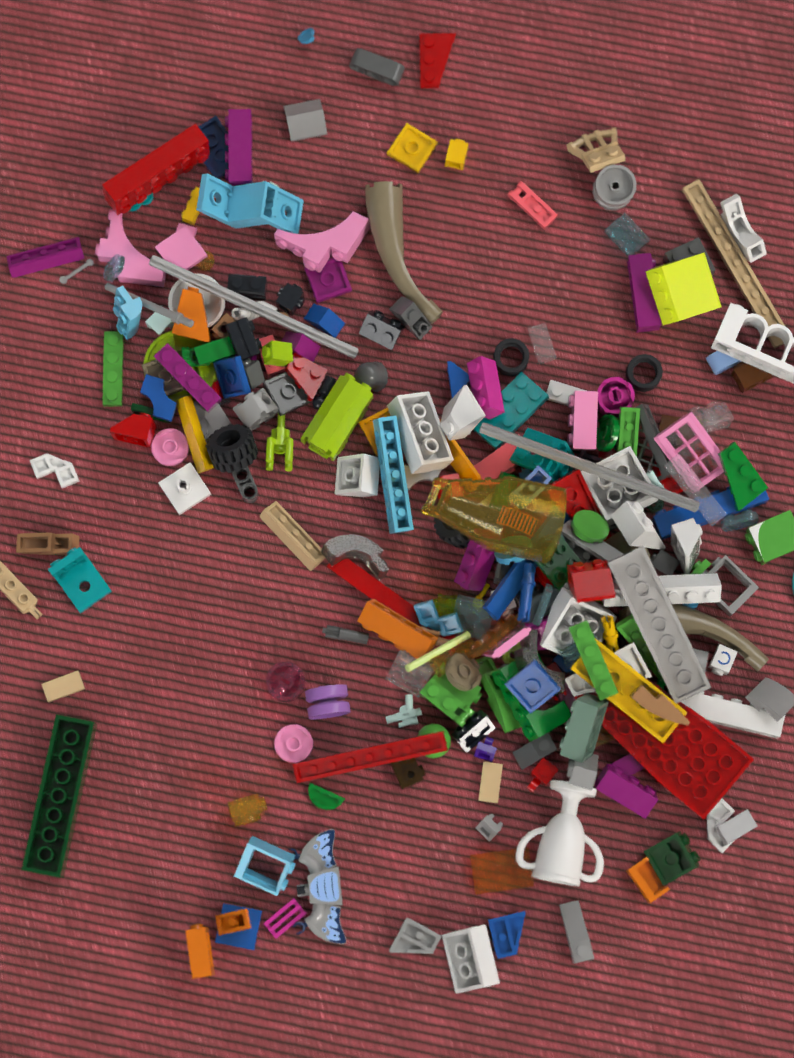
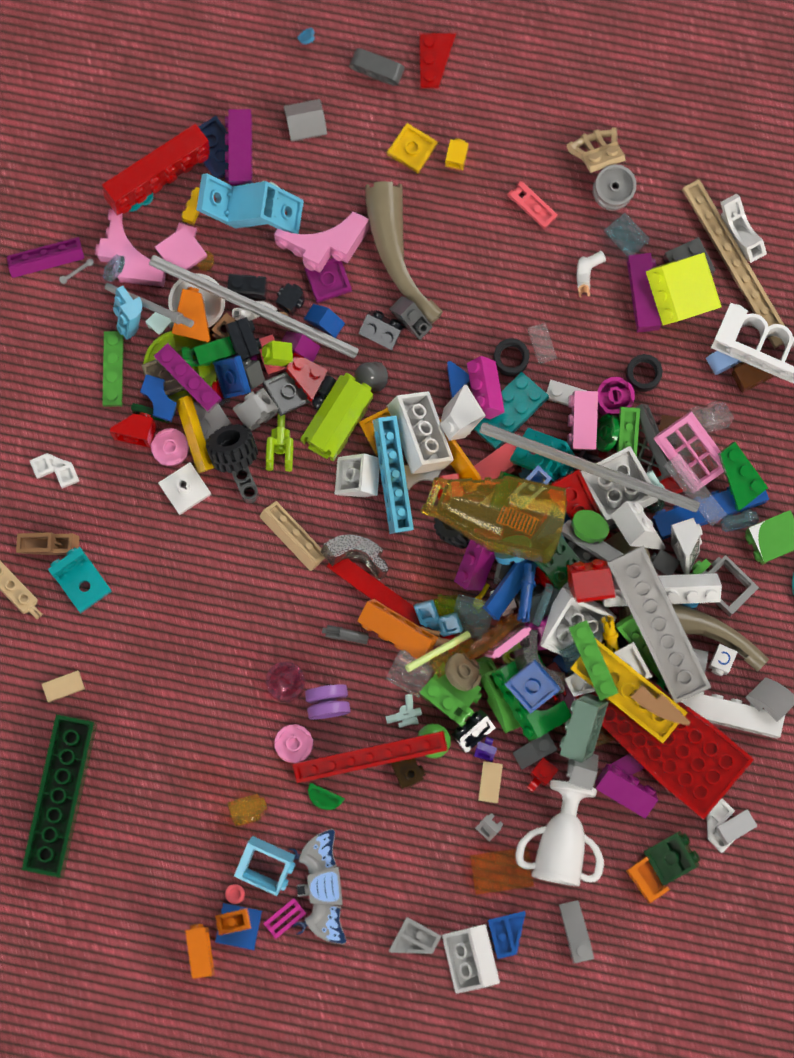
(235, 894): none -> coral tile
(584, 269): none -> white arm

